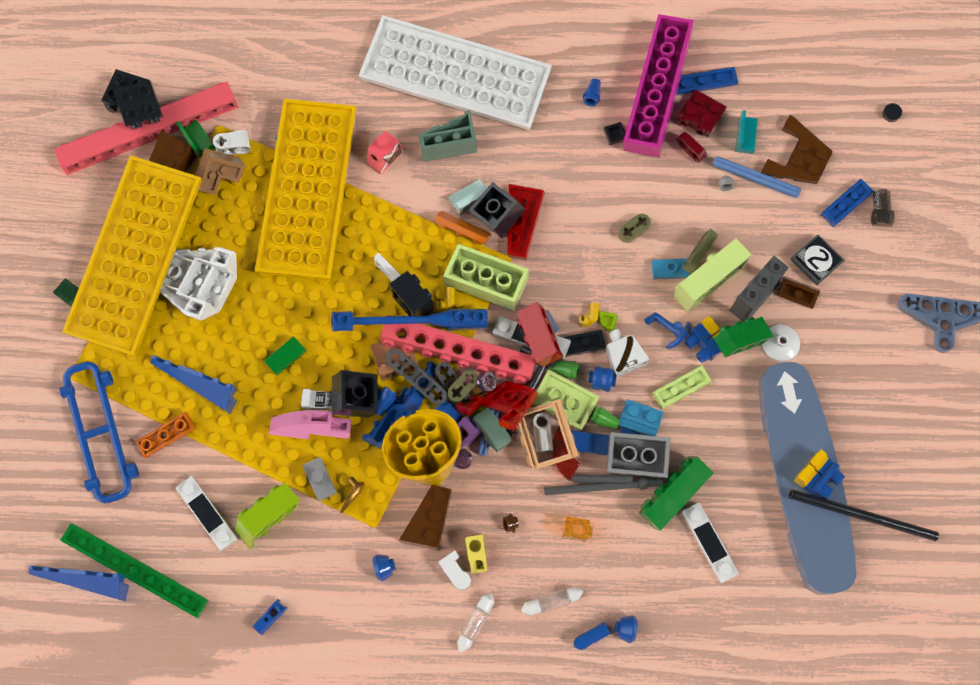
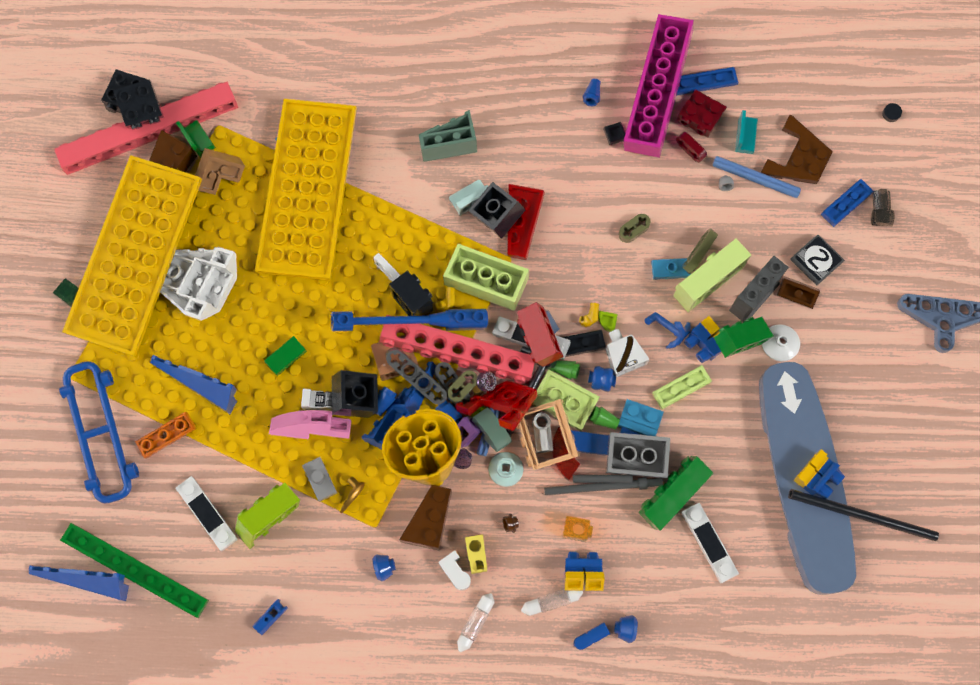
(234, 142): white piece -> none
(385, 150): coral torso -> none
(455, 72): white plate -> none
(462, 228): orange tile -> none
(505, 478): none -> light aqua piece
(582, 571): none -> hips

